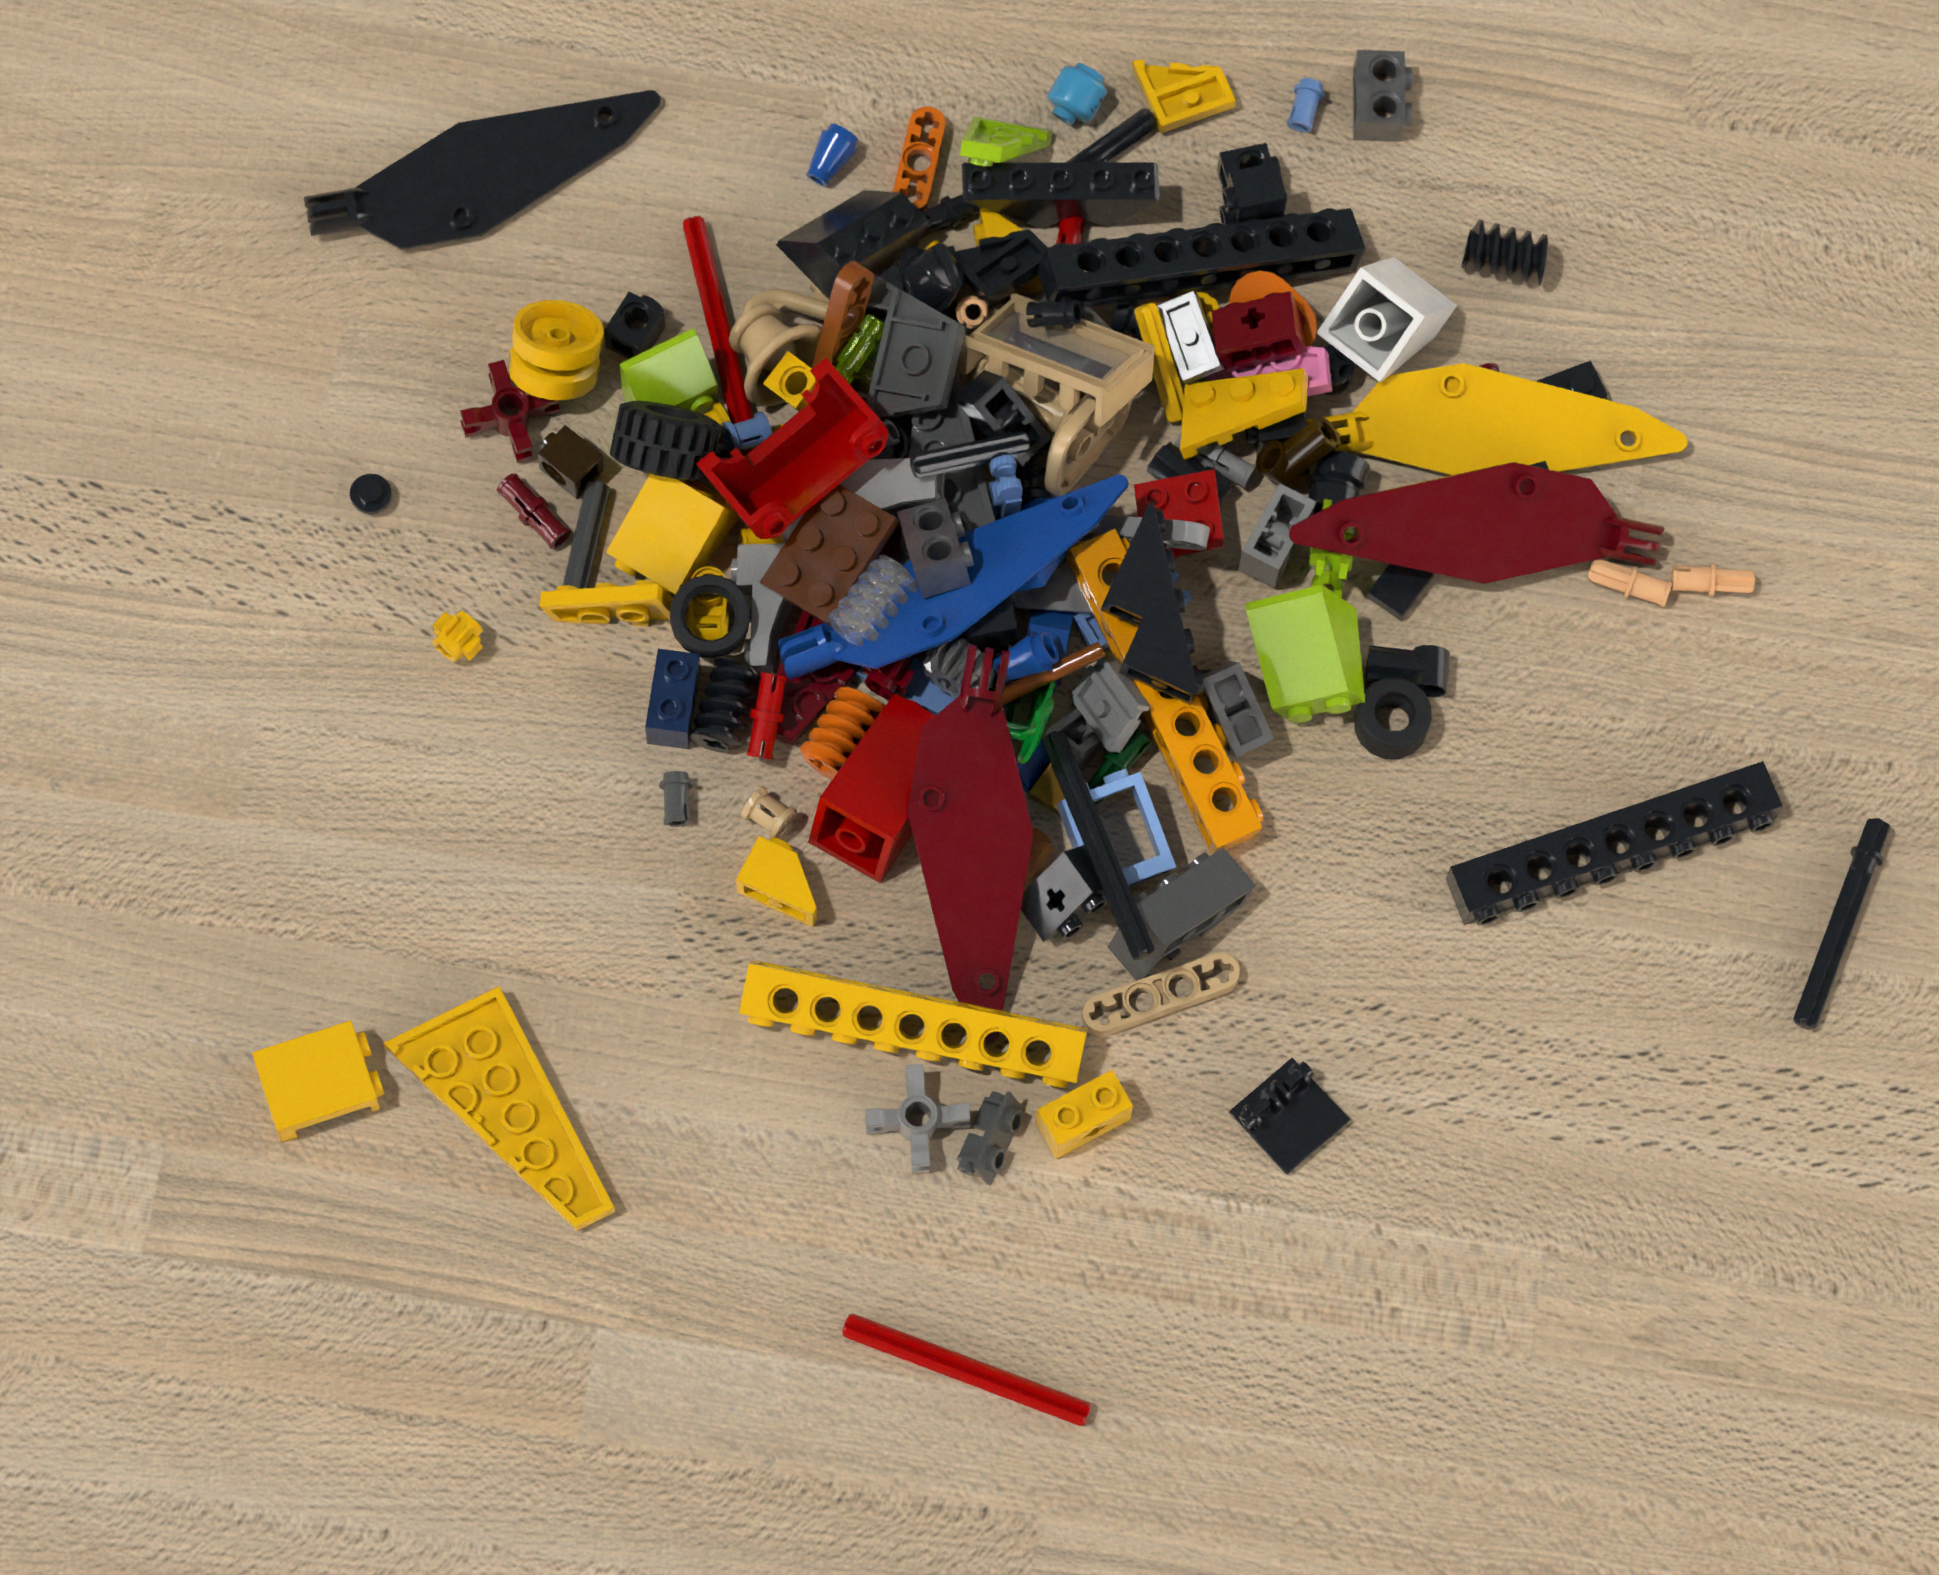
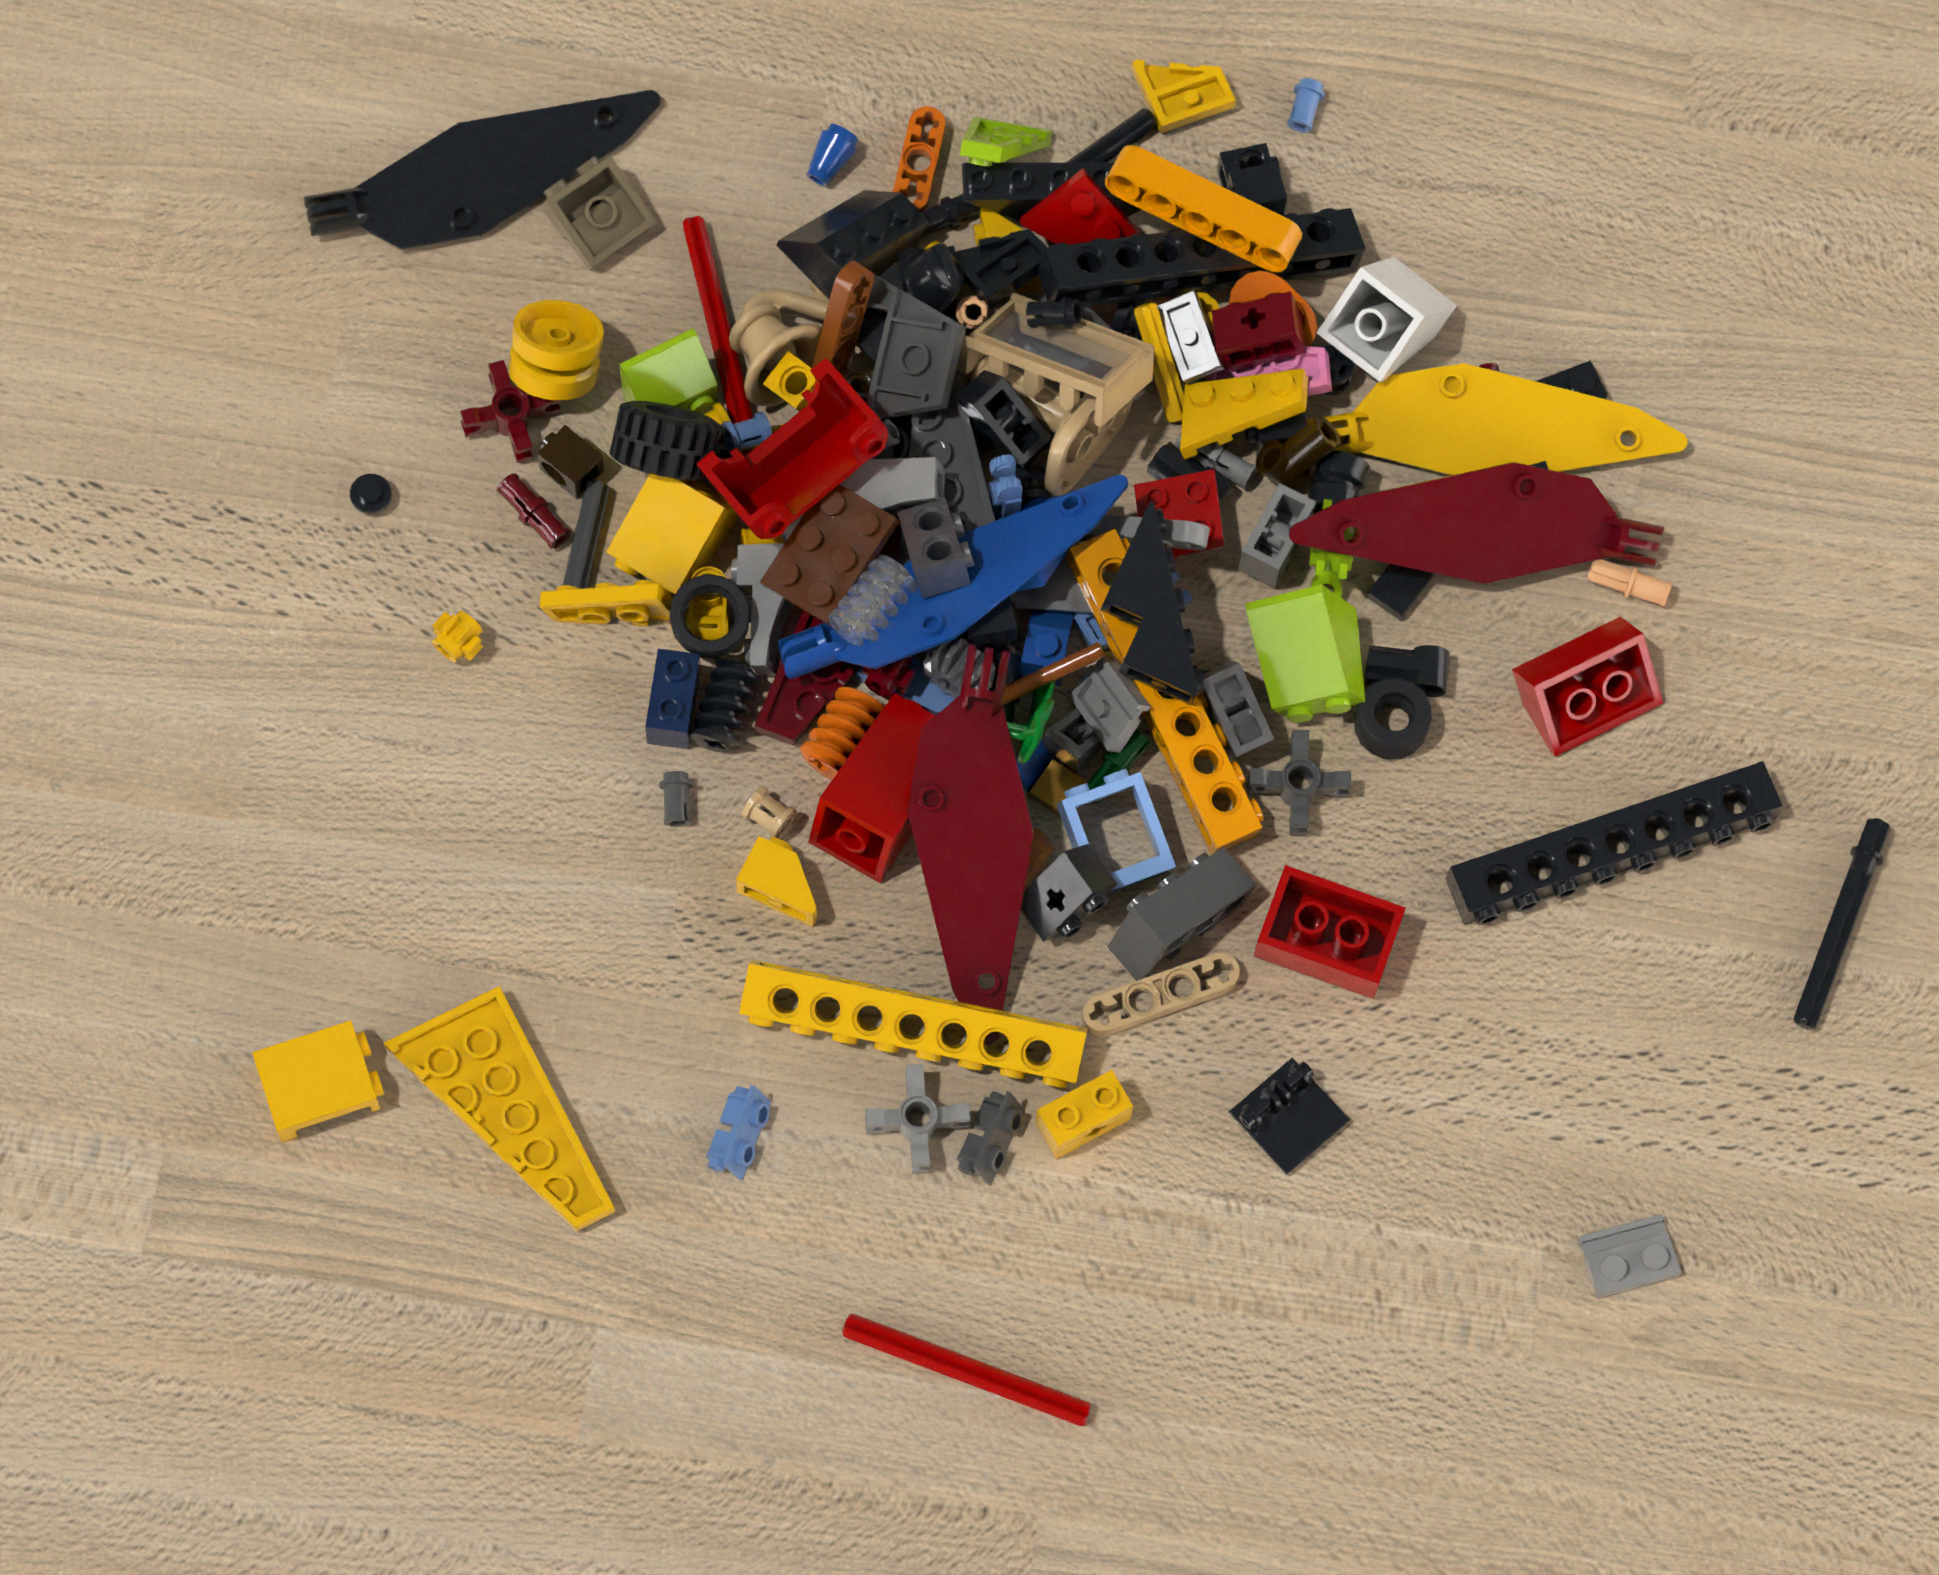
(597, 210): none -> dark tan plate
(629, 341): black brick -> none
(747, 1113): none -> medium blue hinge
(766, 715): red pin -> none
(859, 347): clear neon green axle -> none
(968, 454): black axle -> none
(1031, 656): blue cone -> none
(1077, 94): dark azure head -> none
(1078, 214): none -> red wing
(1098, 845): black axle -> none
(1203, 208): none -> light orange beam
(1321, 783): none -> dark grey pin
(1329, 931): none -> red brick
(1377, 95): flat silver brick -> none
(1506, 251): black piece -> none
(1588, 685): none -> red slope
(1629, 1256): none -> light grey plate
(1711, 579): light nougat axle -> none

